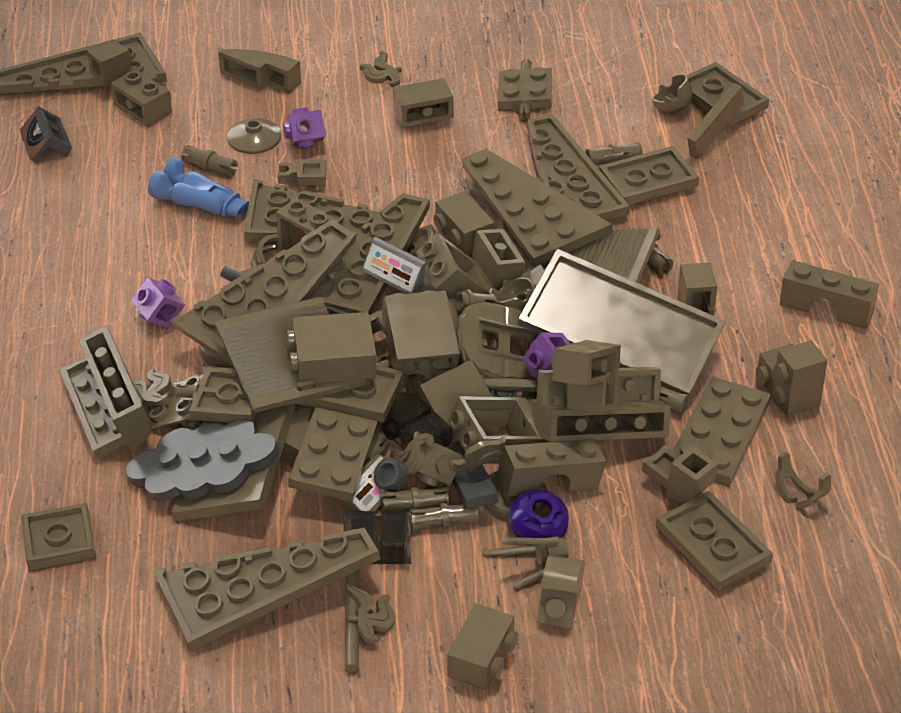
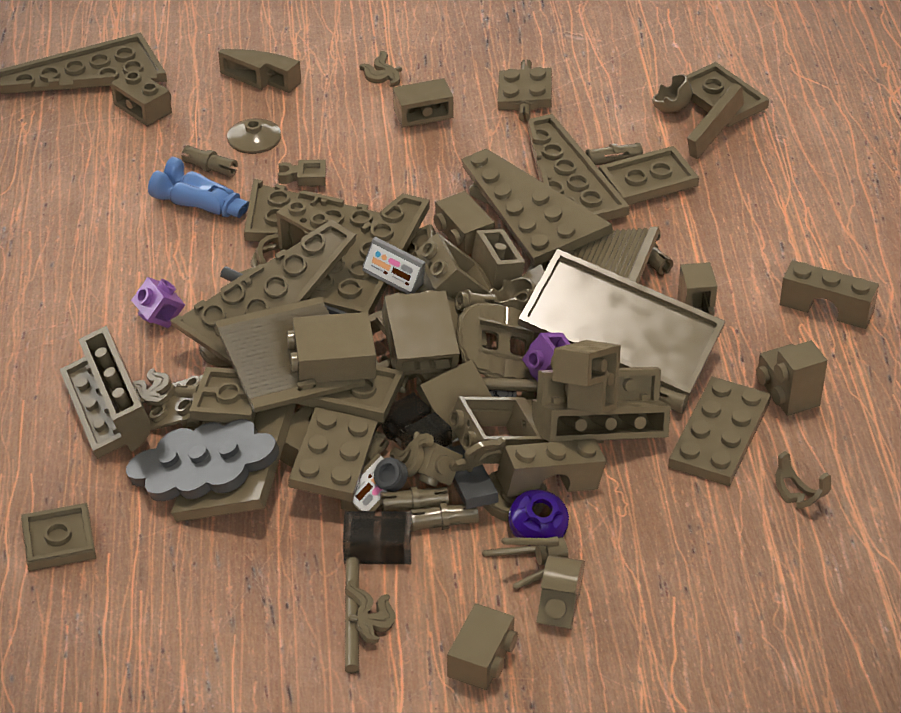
(44, 131): dark grey panel -> none
(109, 61): dark tan brick -> none
(252, 583): dark tan wing -> none
(311, 120): medium lavender brick -> none
(681, 475): dark tan brick -> none
(714, 540): dark tan plate -> none

